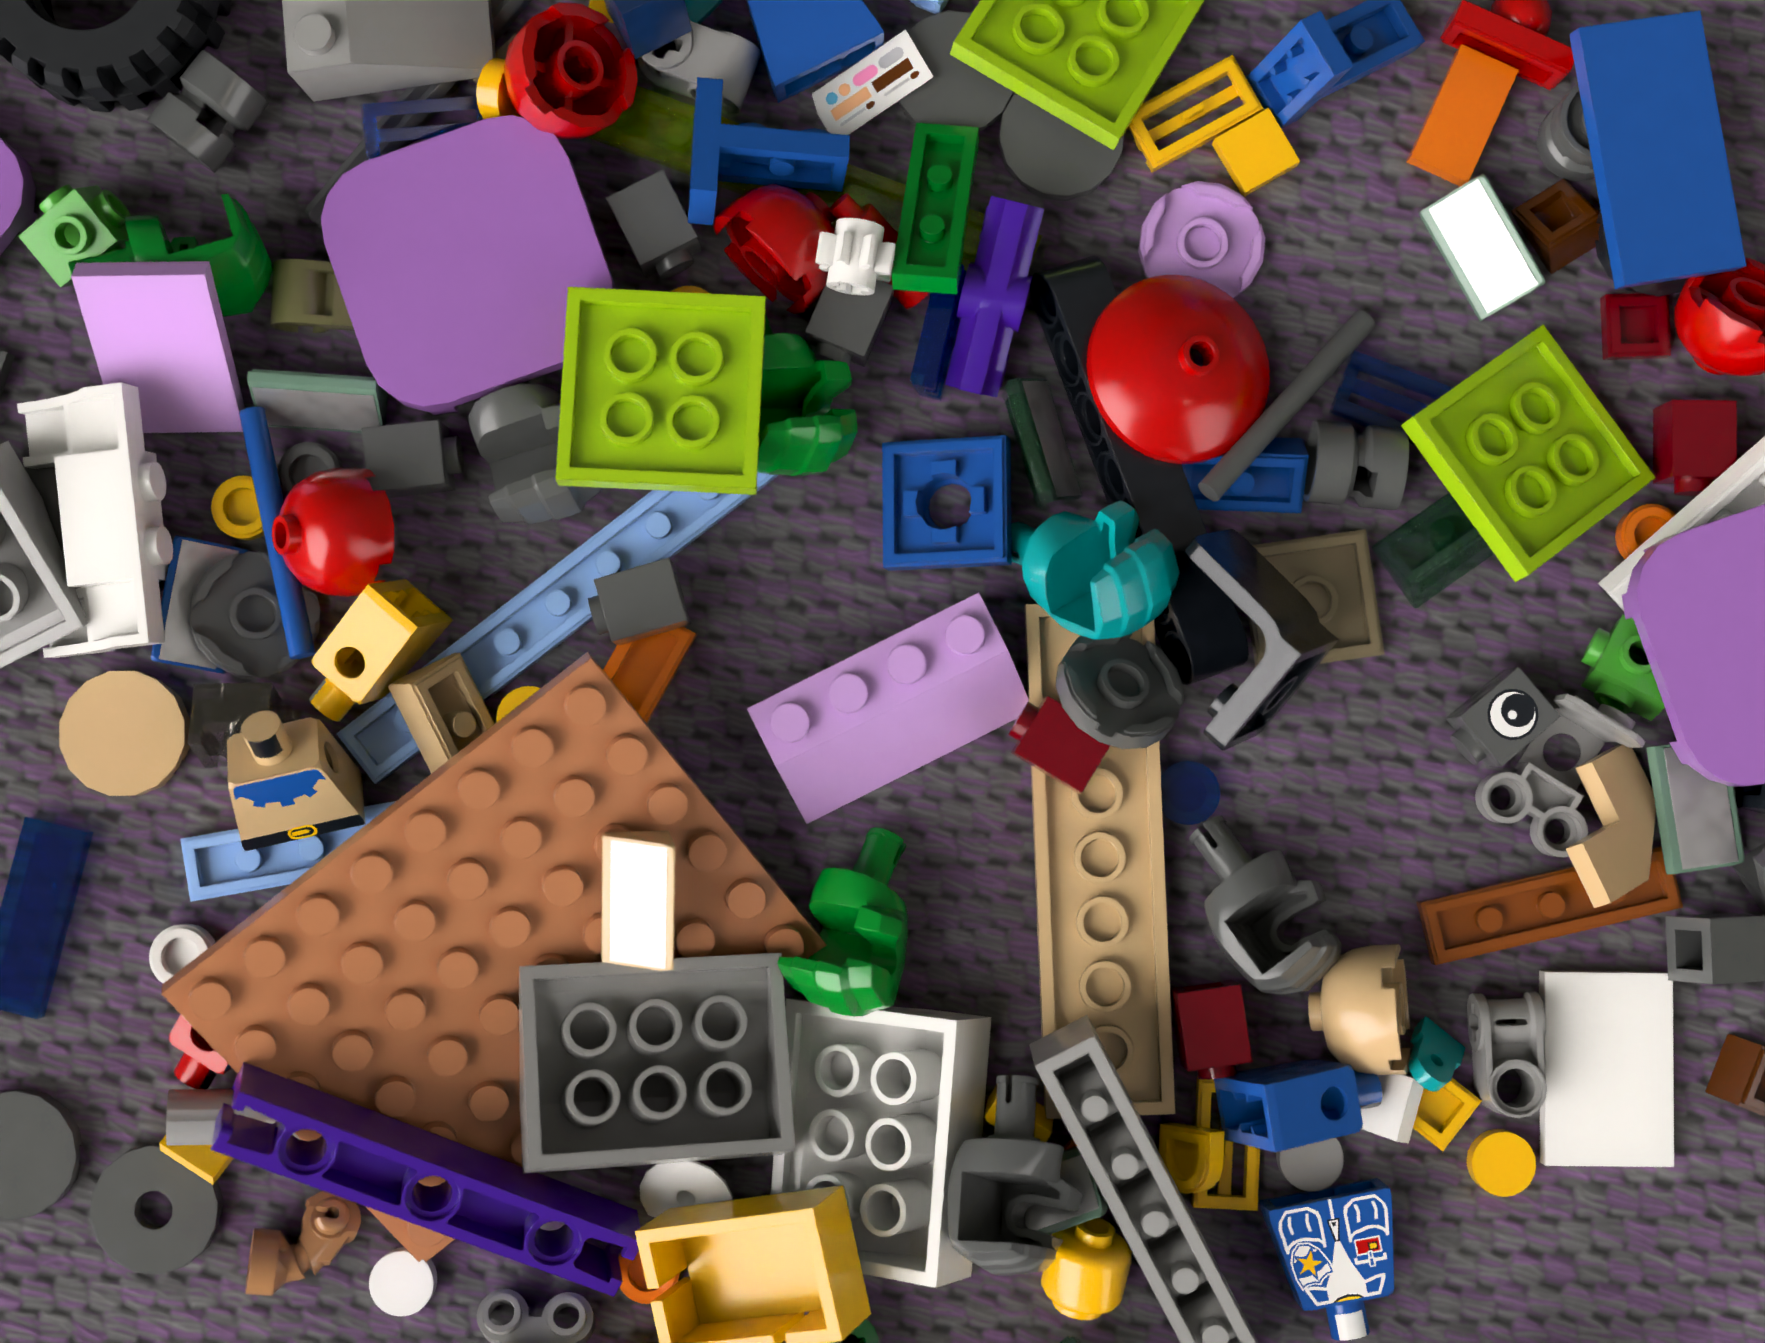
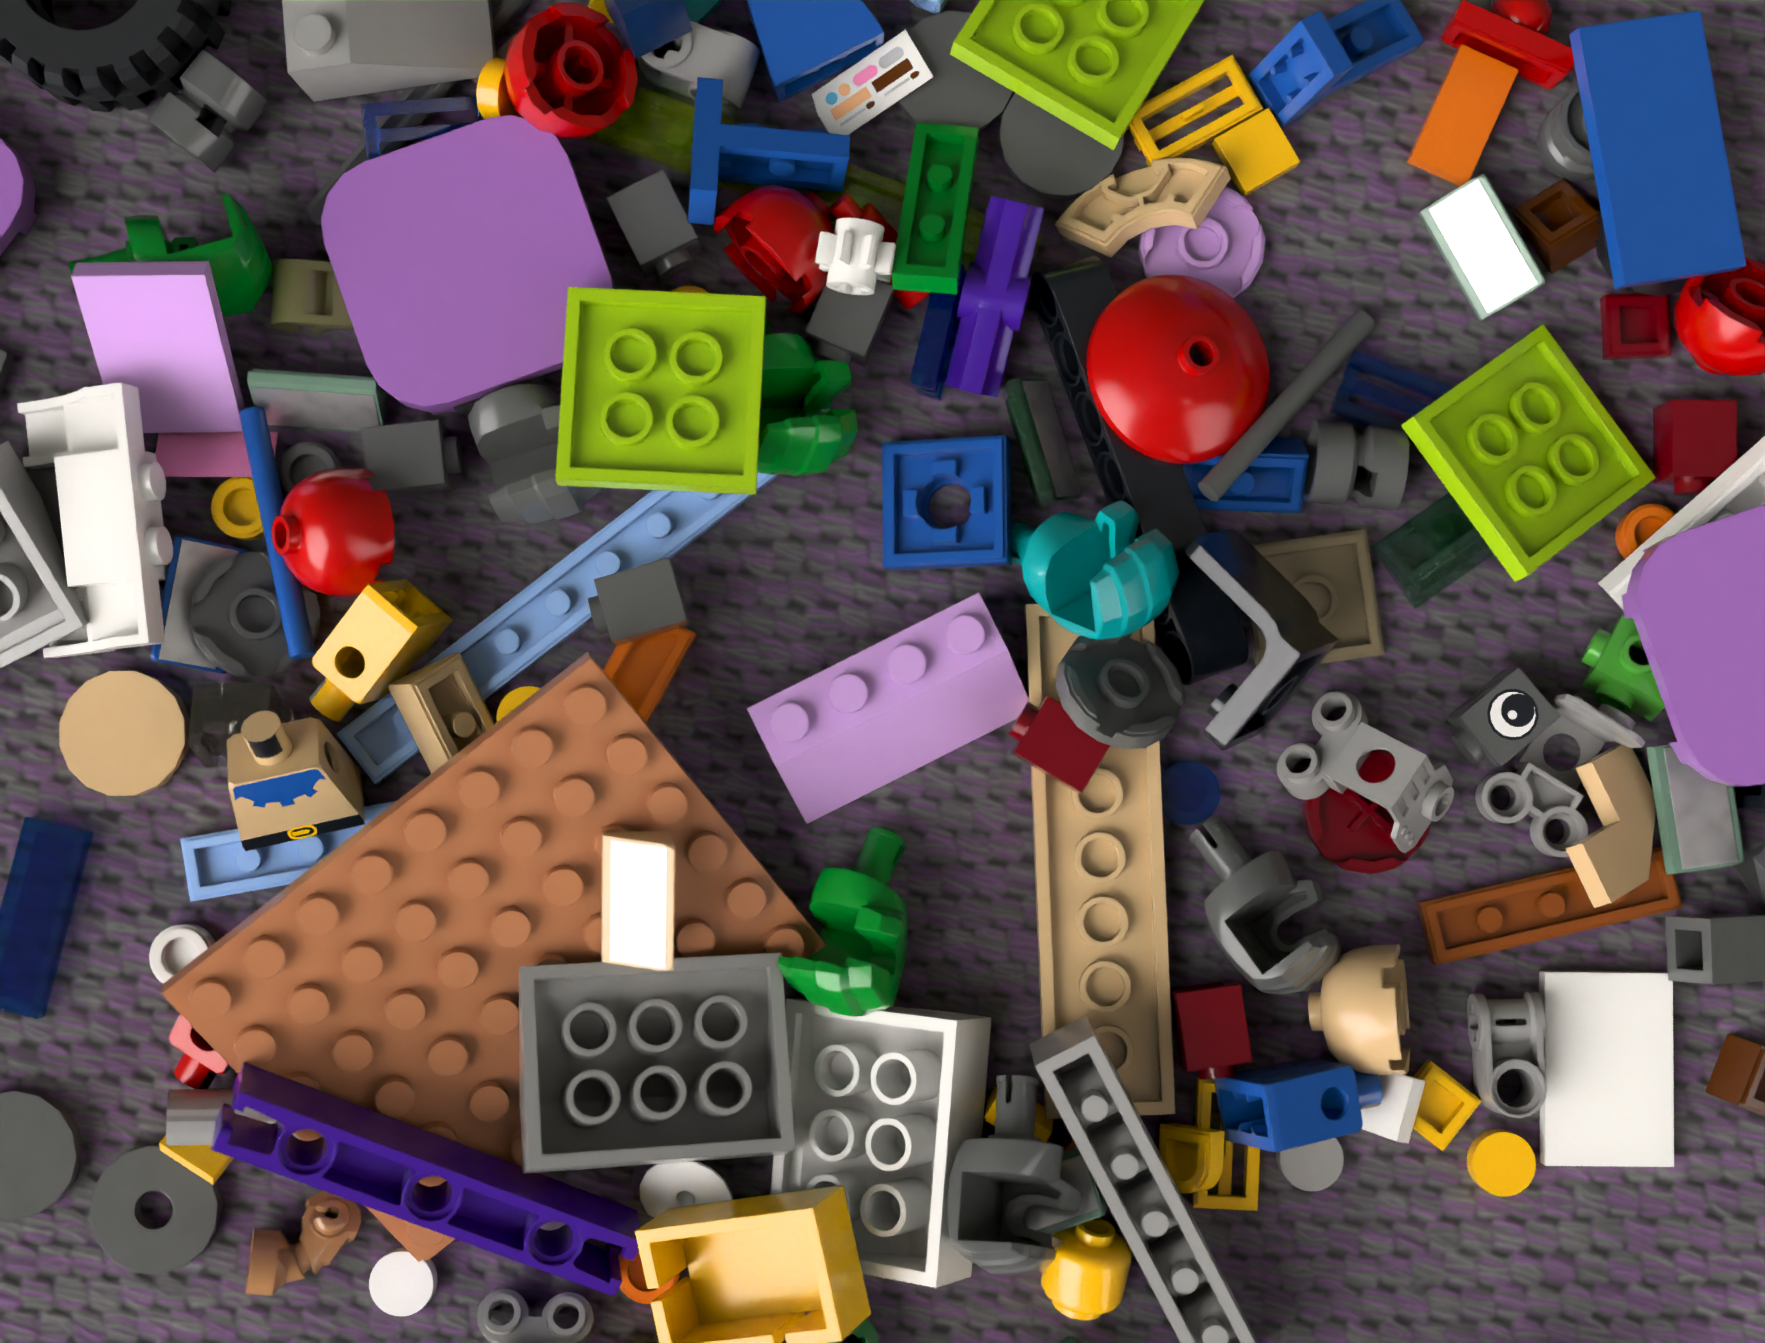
(76, 227): bright green brick -> none
(205, 454): none -> bright pink sticker
(1152, 197): none -> tan tile
(1335, 1250): blue torso -> none
(1355, 829): none -> dark red tile
(1413, 792): none -> light grey piece
(1433, 1055): teal piece -> none

